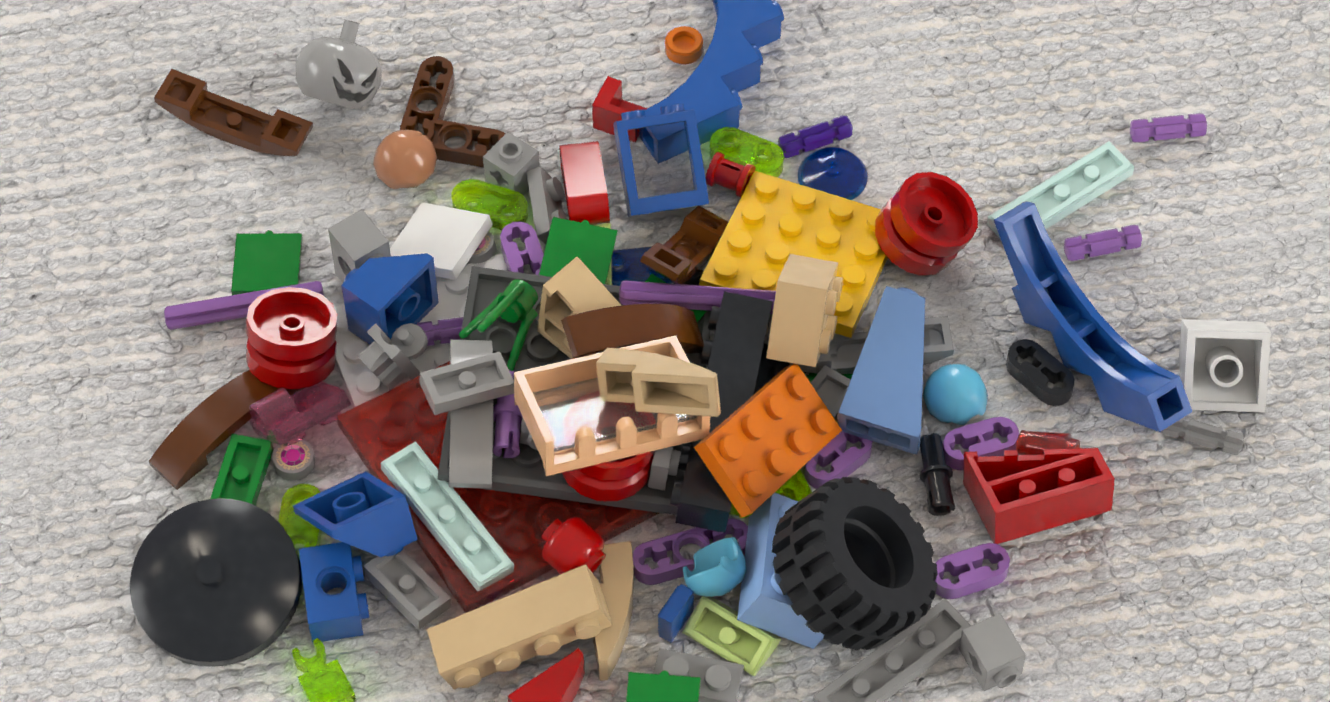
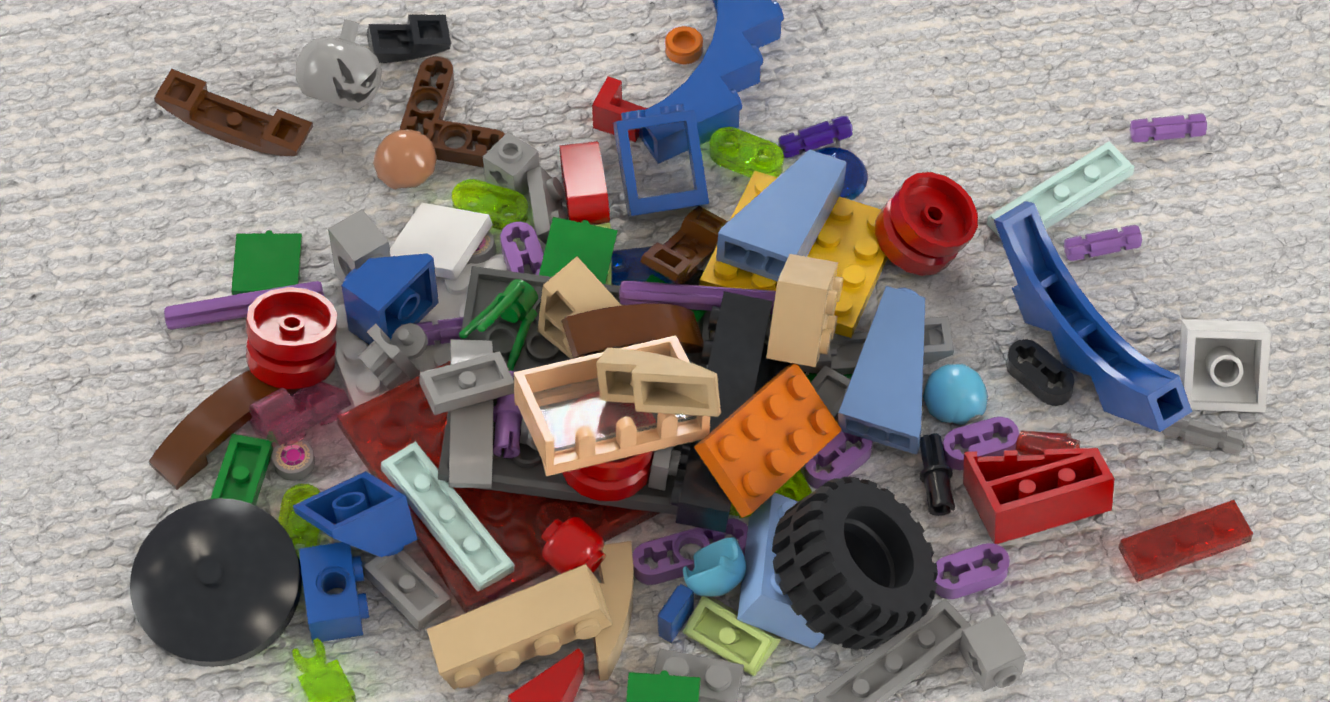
(416, 39): none -> black slope
(728, 174): red bush -> none
(783, 216): none -> medium blue slope
(1185, 540): none -> clear red plate

